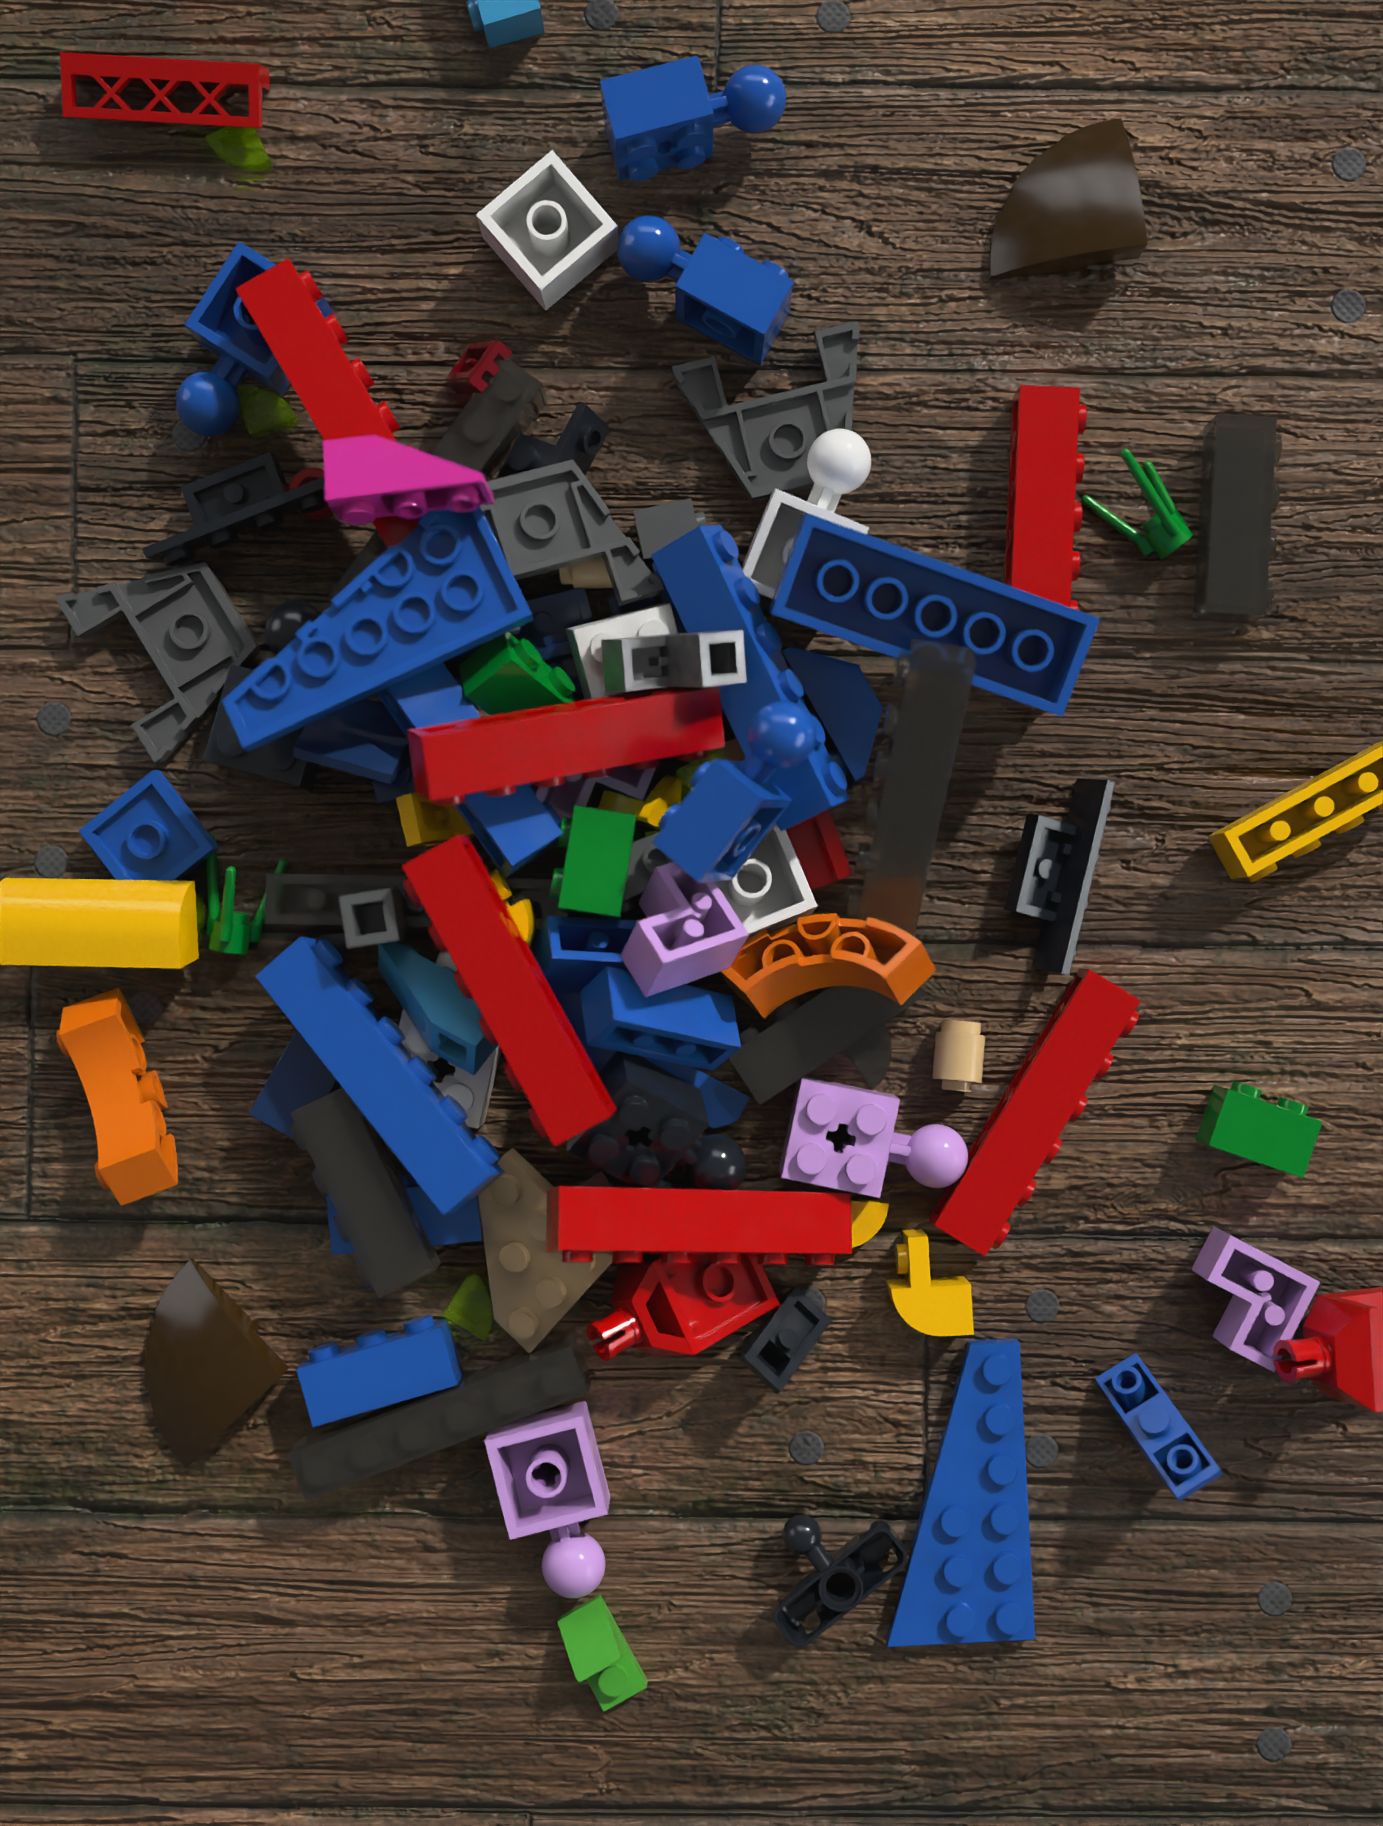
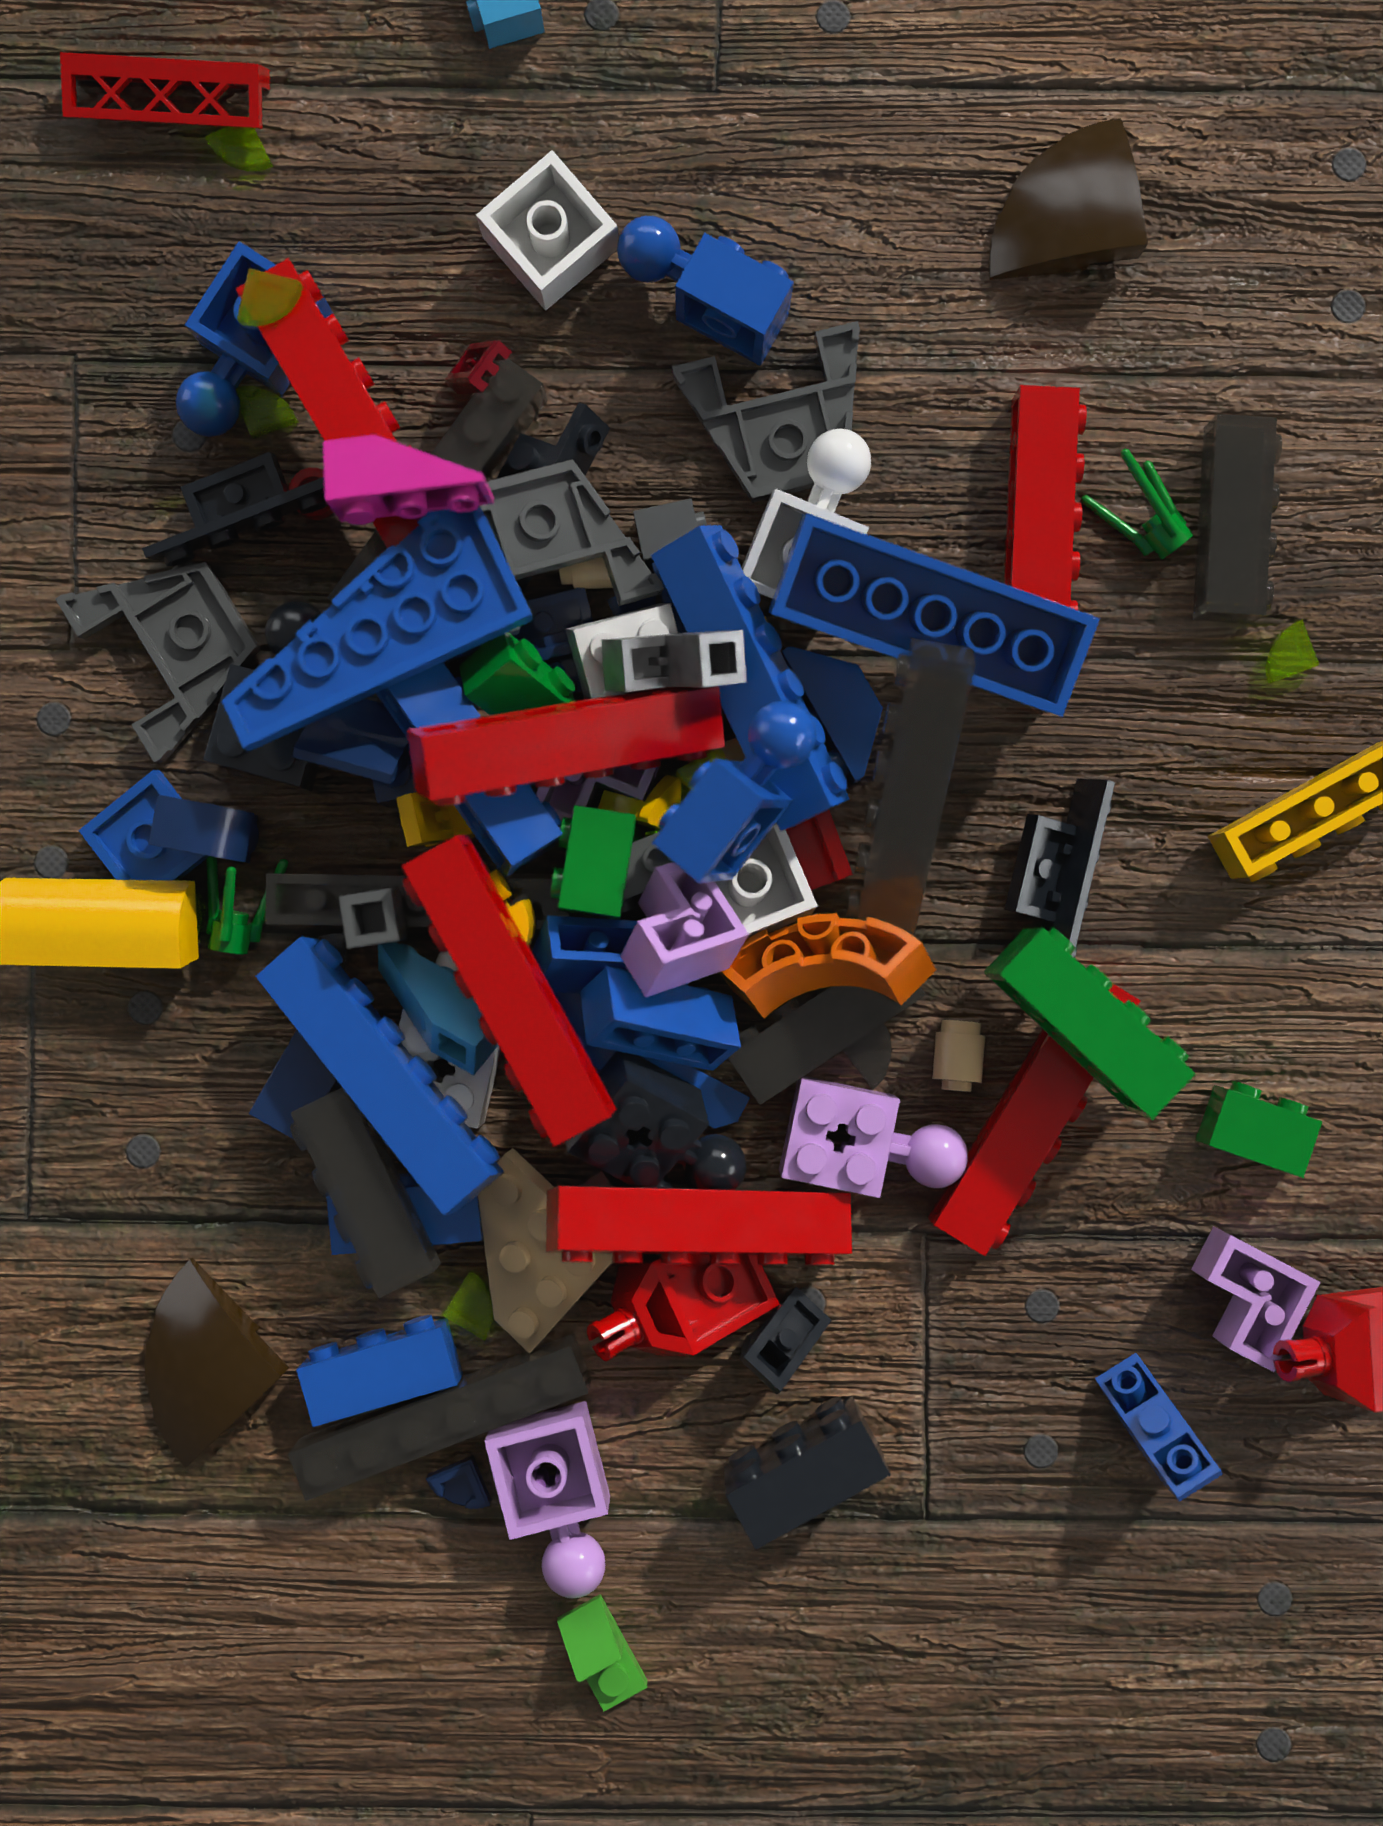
(123, 1098): orange brick -> none
(204, 829): none -> dark blue brick
(267, 298): none -> clear neon green tile
(461, 1484): none -> dark blue tile
(668, 118): blue brick -> none
(803, 1471): none -> black brick
(811, 1593): black piece -> none
(866, 1219): yellow tile -> none
(929, 1303): yellow brick -> none
(973, 1532): blue wing -> none
(1090, 1022): none -> green brick
(1290, 653): none -> clear neon green tile

